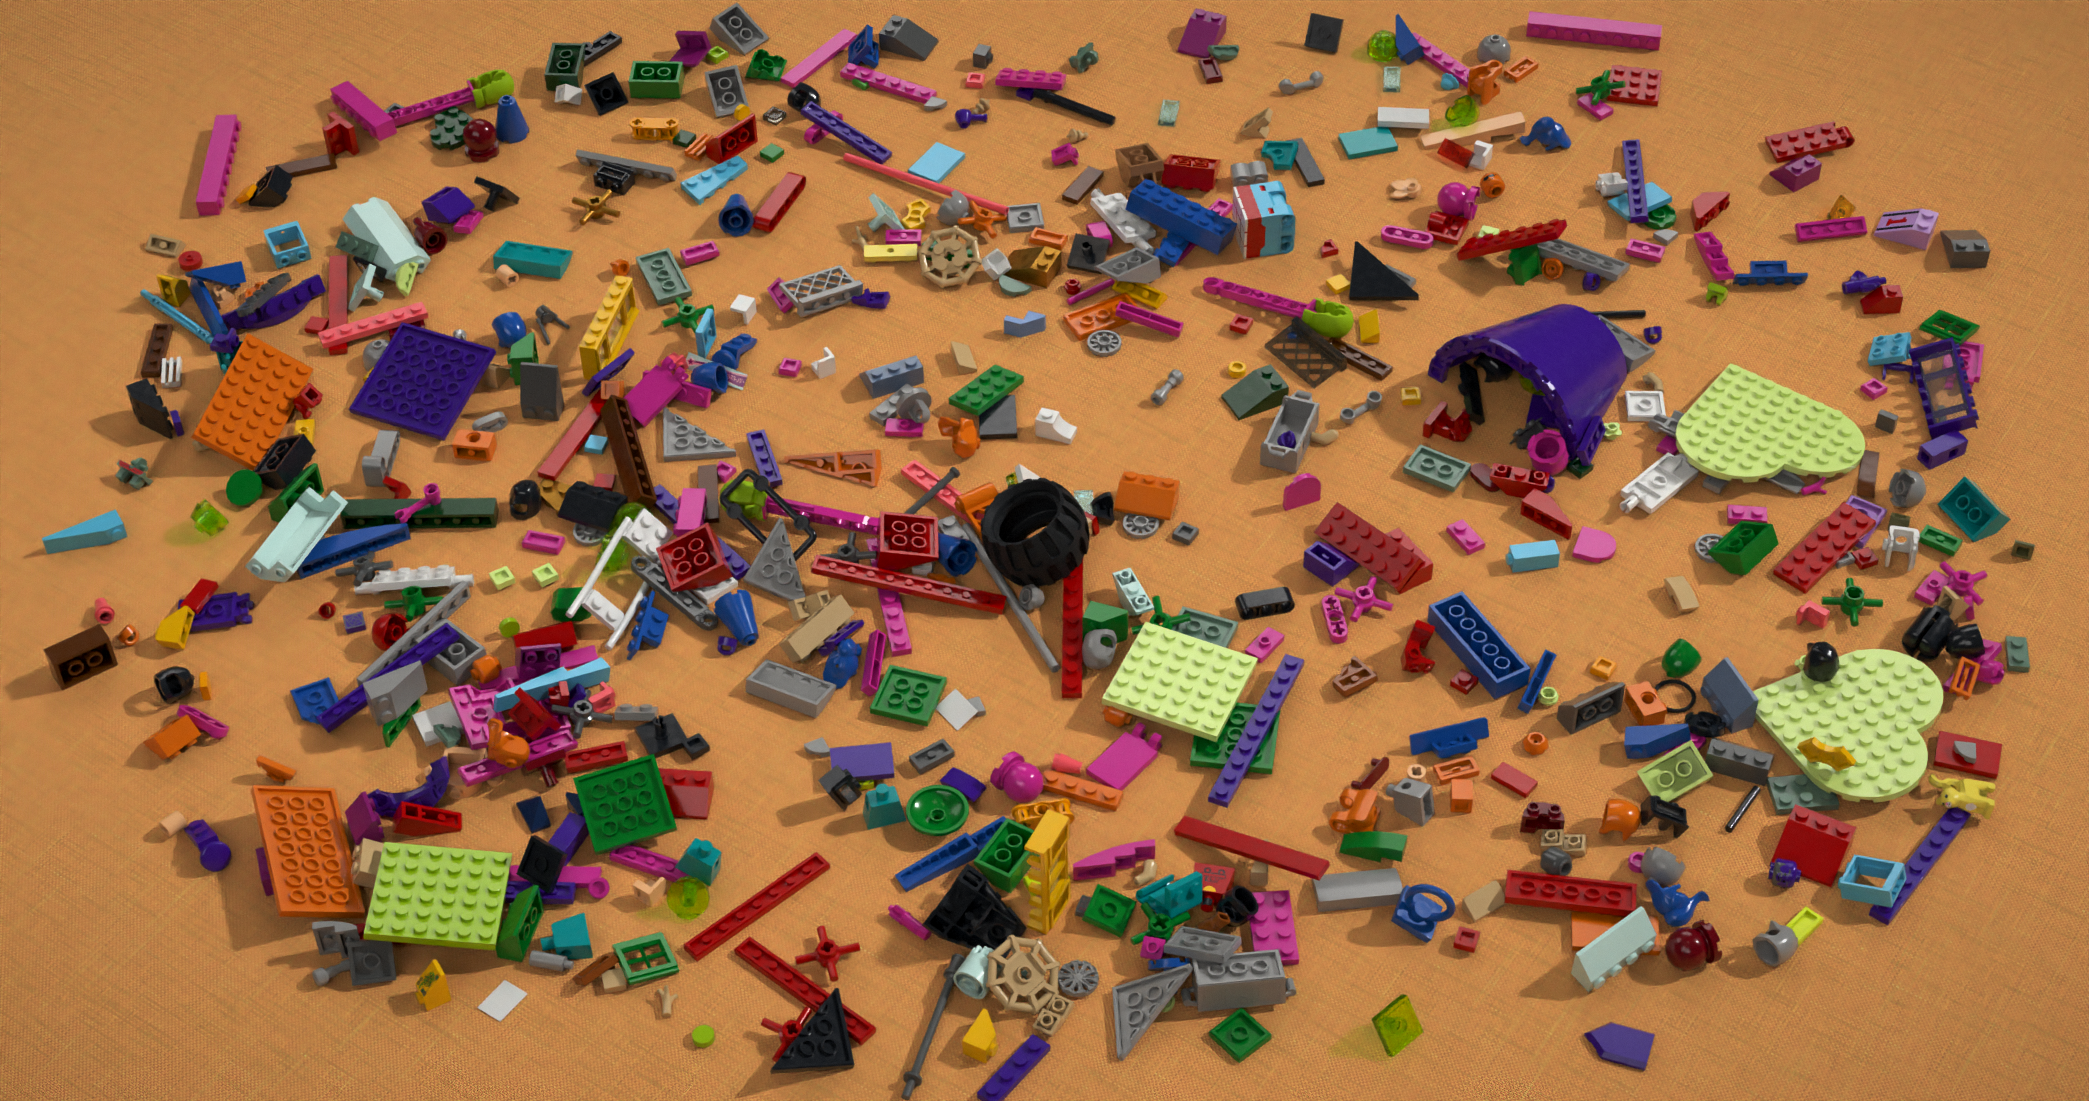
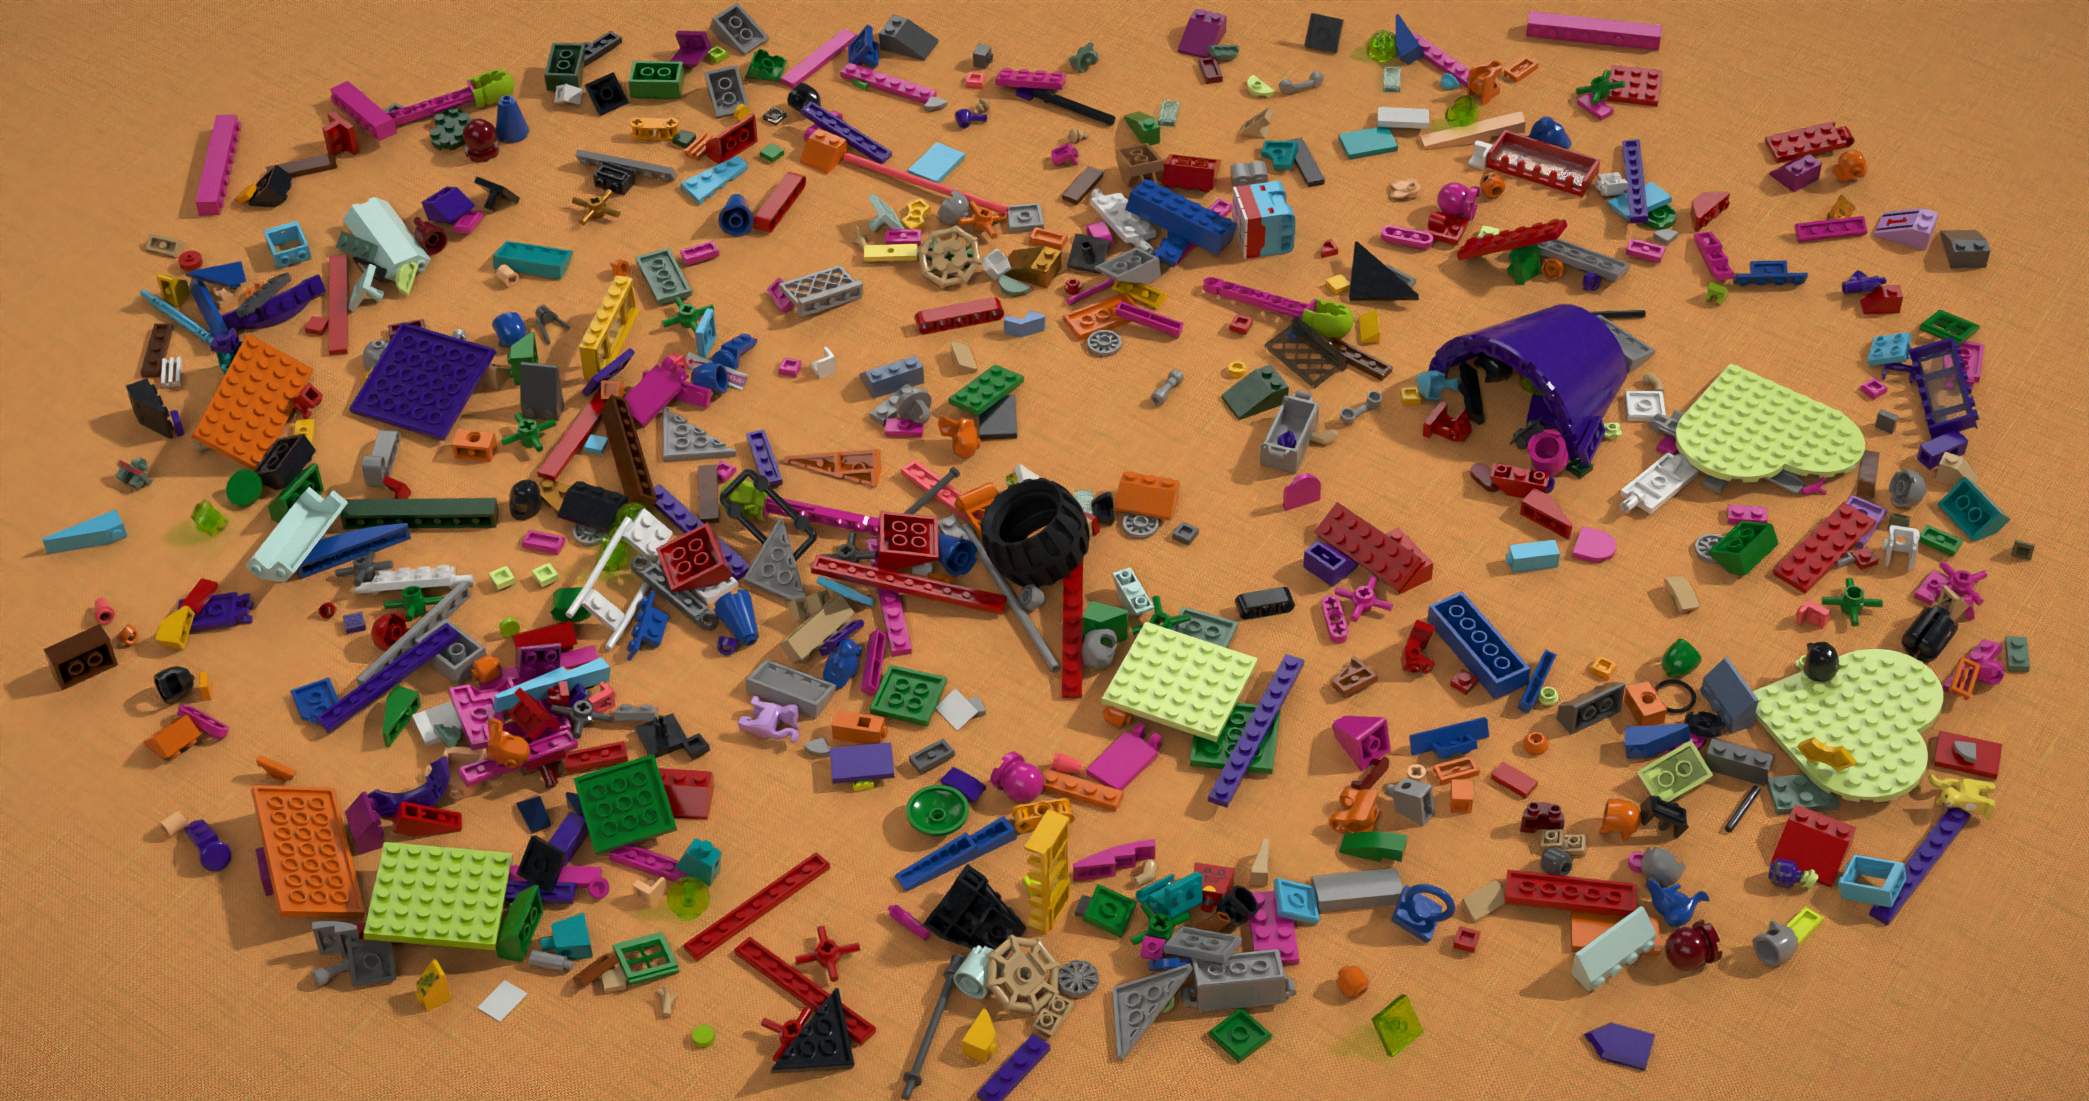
(366, 862): tan brick -> none
(372, 325): coral plate -> none
(395, 692): light grey slope -> none
(432, 496): dark pink brick -> none
(490, 422): light grey beam -> none
(528, 432): none -> green bar
(605, 481): red tile -> none
(692, 510): dark pink brick -> none
(746, 306): white panel -> none
(768, 718): none -> lavender animal
(823, 151): none -> orange slope
(841, 786): black window -> none
(845, 591): none -> medium azure tile
(859, 727): none -> orange brick
(872, 300): dark purple slope -> none
(882, 807): teal torso -> none
(959, 315): none -> red beam
(1004, 856): green slope -> none
(1052, 426): white arch -> none
(1144, 127): none -> green slope
(1252, 848): red tile -> none
(1257, 87): none -> yellowish green plate
(1264, 644): dark pink plate -> none
(1296, 901): none -> medium azure tile
(1352, 981): none -> orange head
(1362, 738): none -> dark pink slope
(1432, 384): none -> medium azure piece
(1436, 468): sand green plate -> none
(1455, 153): clear red plate -> none
(1465, 537): dark pink plate -> none
(1494, 48): light grey cylinder -> none
(1543, 163): none -> red window
(1656, 330): dark purple tile -> none
(1808, 879): none -> yellowish green plate
(1850, 166): none -> orange head
(1953, 469): none -> tan slope
(1965, 642): black piece -> none

